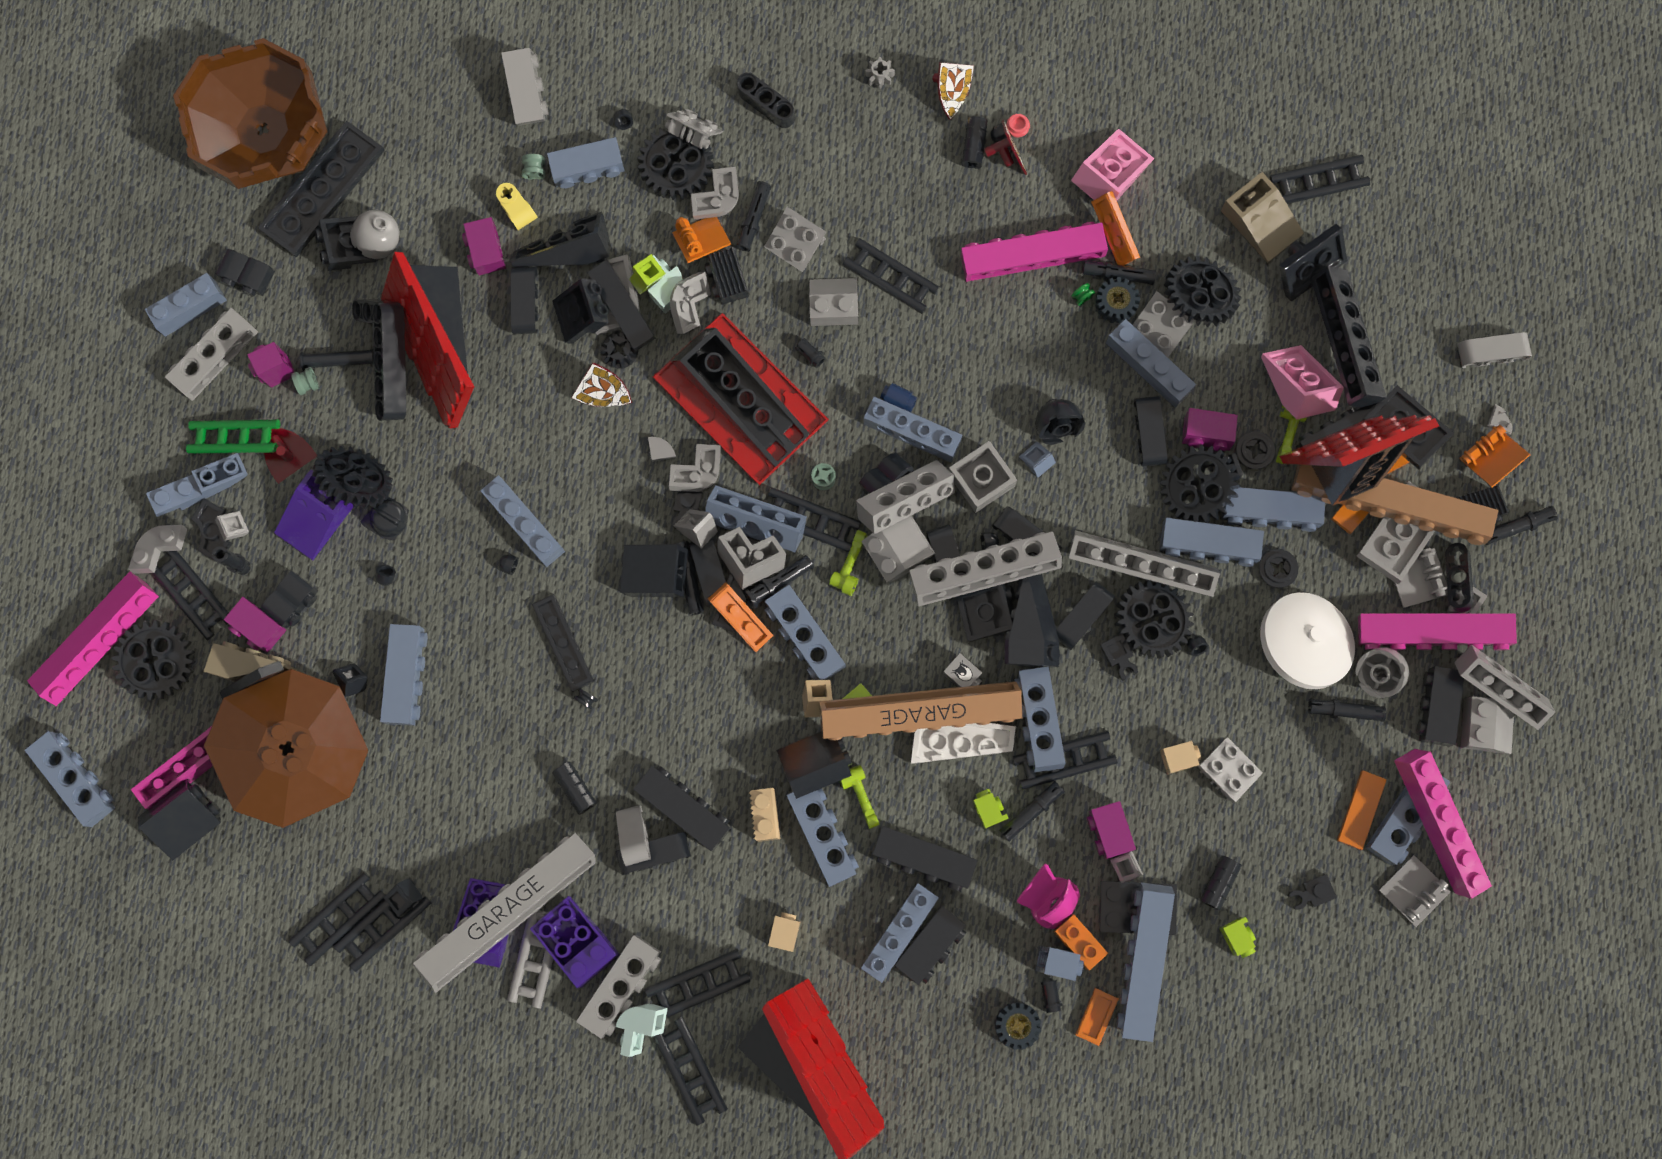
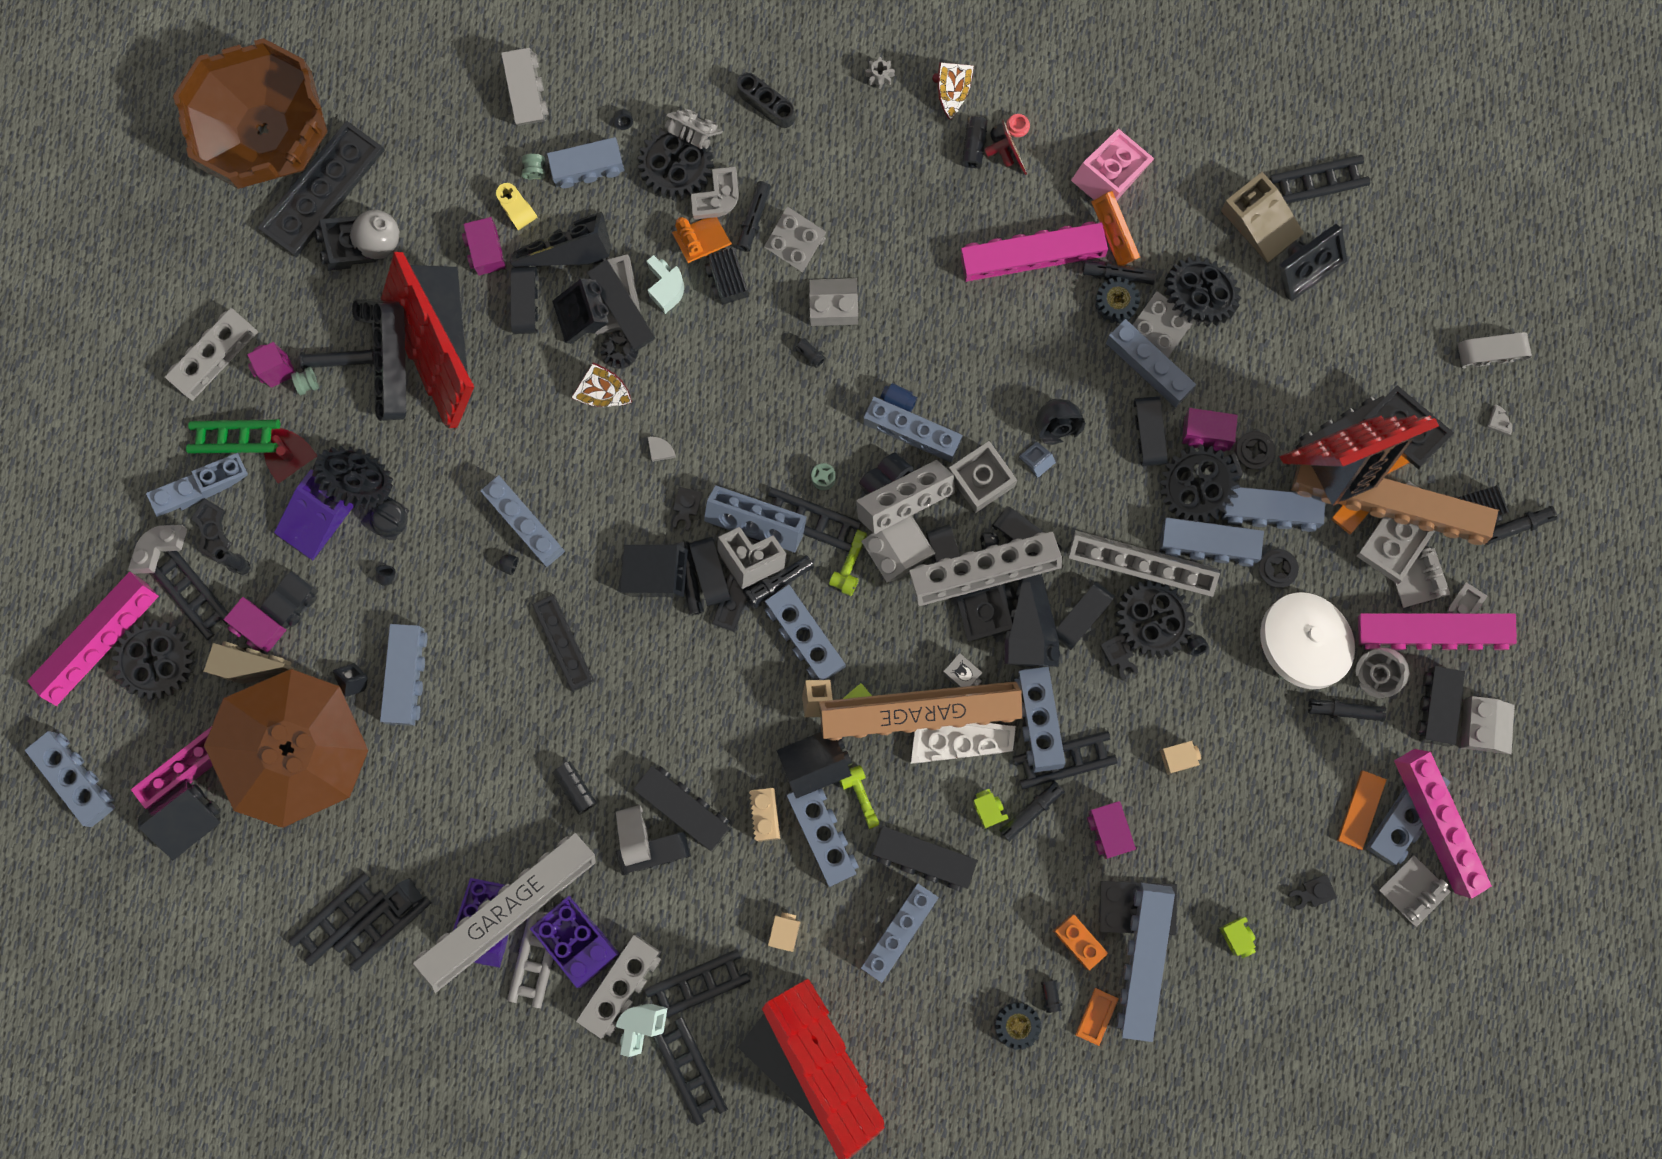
(185, 304): sand blue brick -> none
(231, 525): light grey tile -> none
(244, 272): black brick -> none
(253, 678): black tile -> none
(585, 698): black bush -> none
(646, 274): lime brick -> none
(683, 298): light grey plate -> none
(697, 476): light grey plate -> none
(697, 527): light grey slope -> none
(740, 617): orange tile -> none
(758, 399): piece -> none
(885, 262): black bar -> none
(931, 946): black brick -> none
(1043, 891): dark pink piece -> none
(1059, 963): sand blue brick -> none
(1083, 294): green bush -> none
(1126, 866): light grey slope -> none
(1220, 882): black axle -> none
(1230, 770): light grey hinge -> none
(1290, 434): lime brick -> none
(1302, 382): bright pink slope -> none
(1348, 337): black brick -> none
(1466, 585): black beam -> none
(1494, 456): orange hinge -> none
(1504, 687): light grey brick -> none

